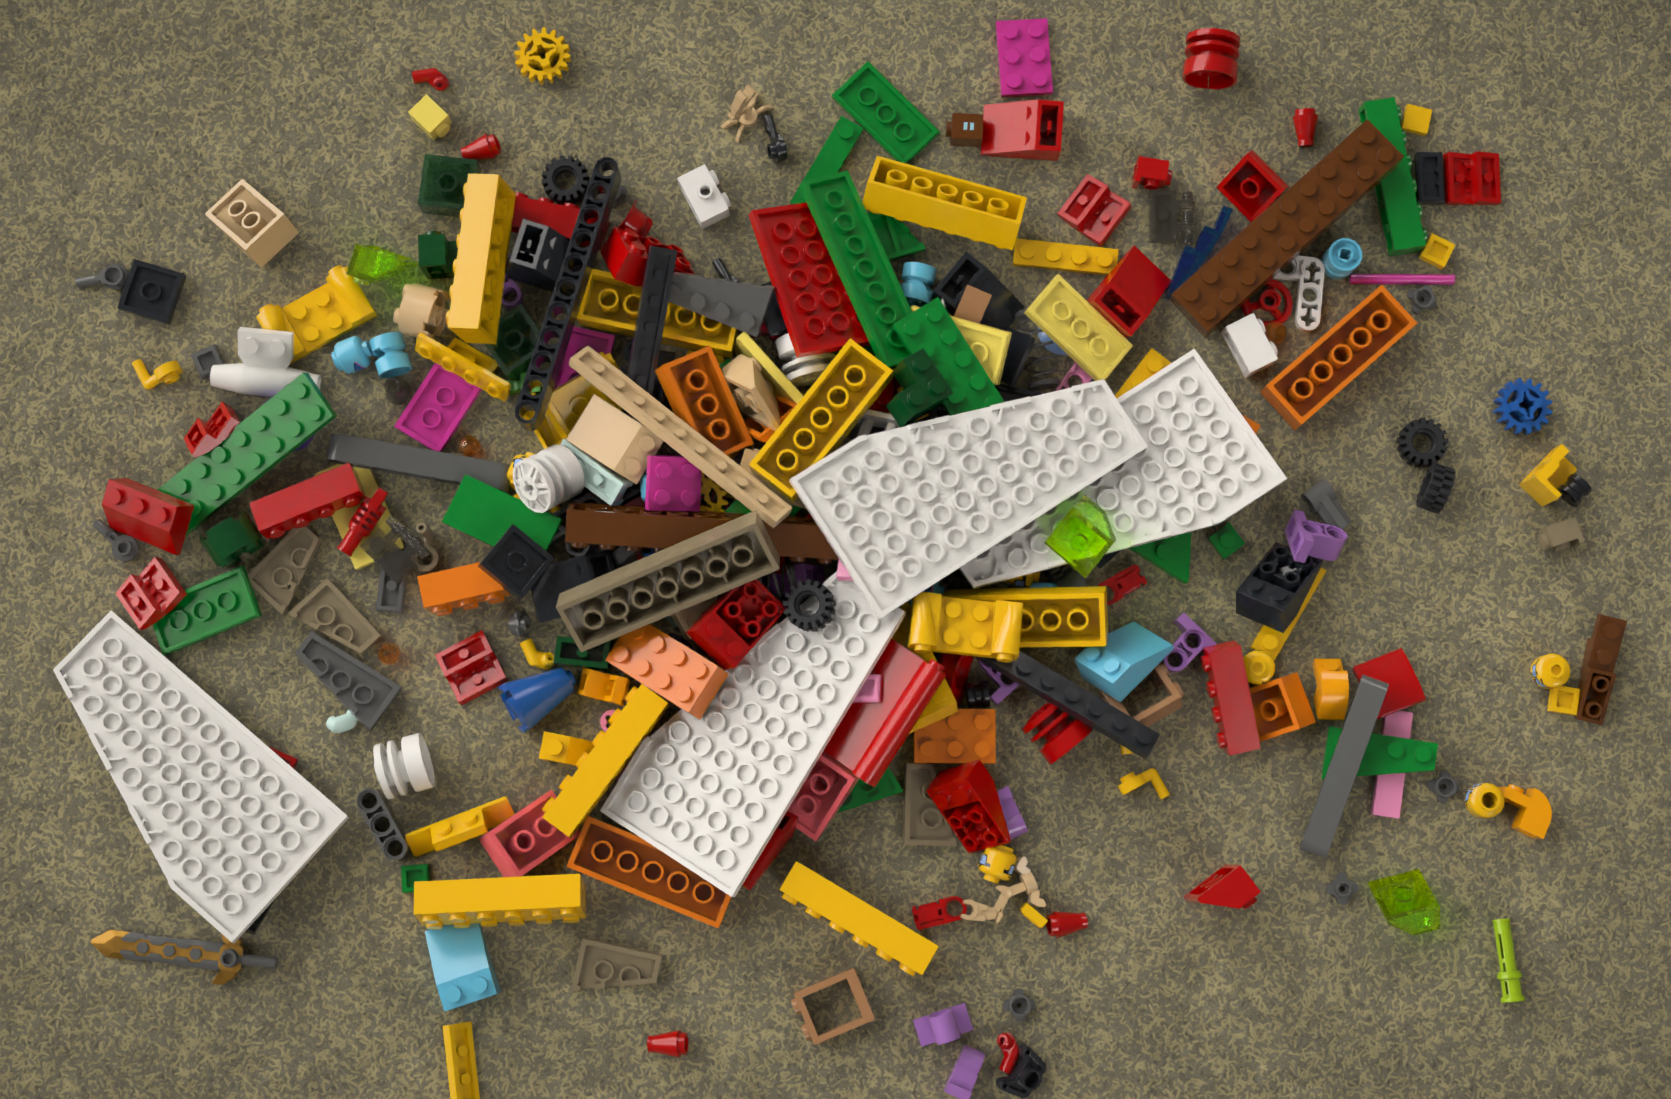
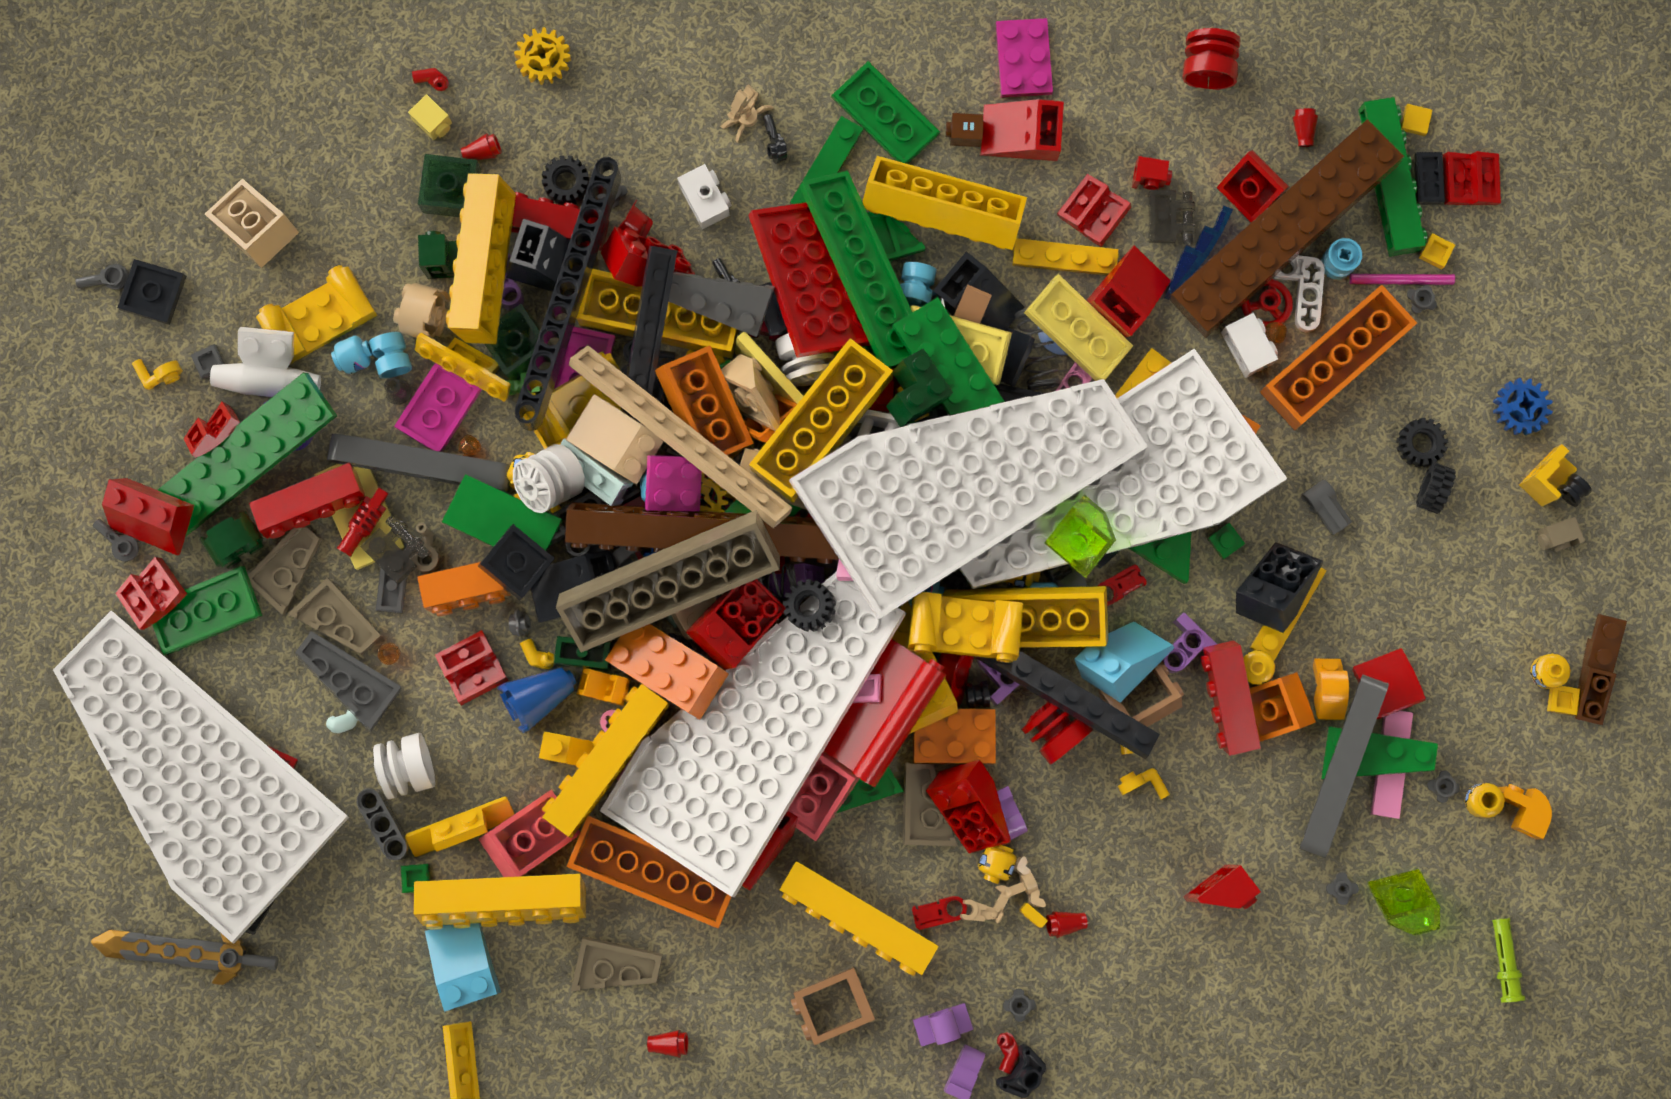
(377, 264): clear neon green slope -> none
(1313, 538): medium lavender tile -> none

